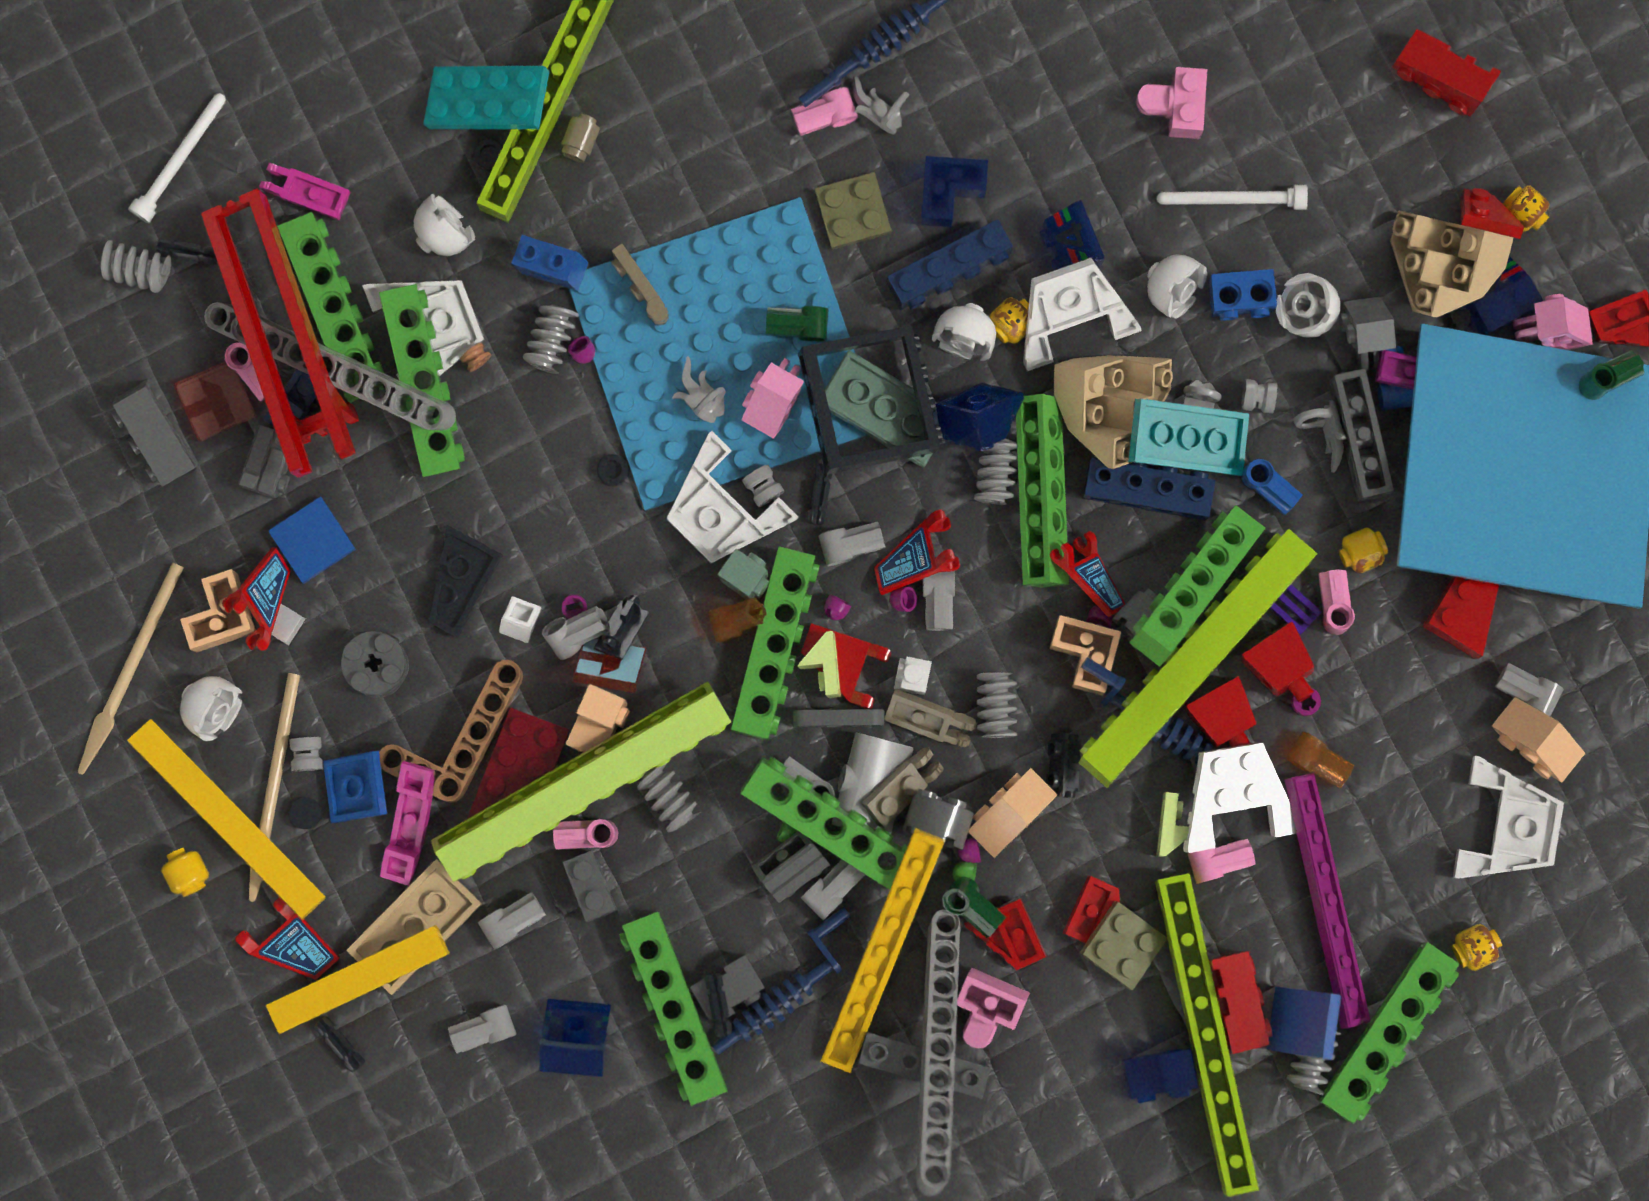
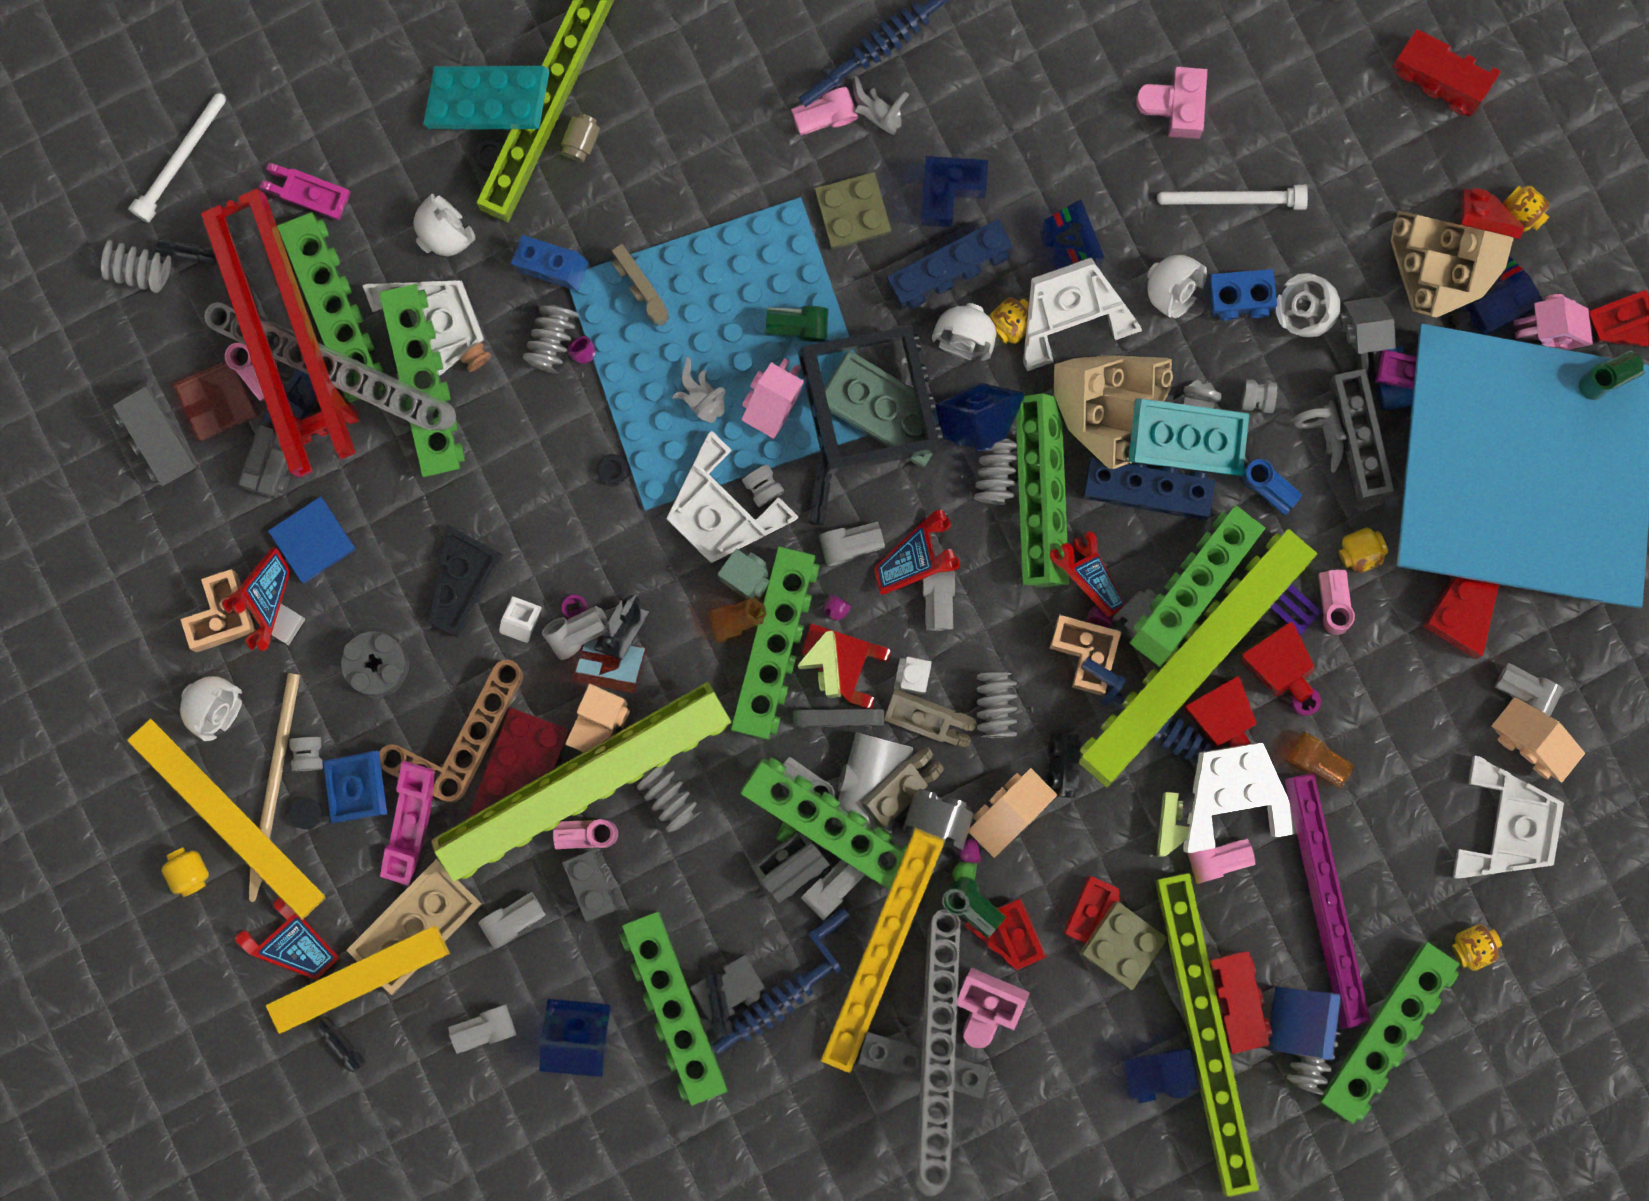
(105, 721): tan piece -> none
(903, 599): magenta hinge -> none

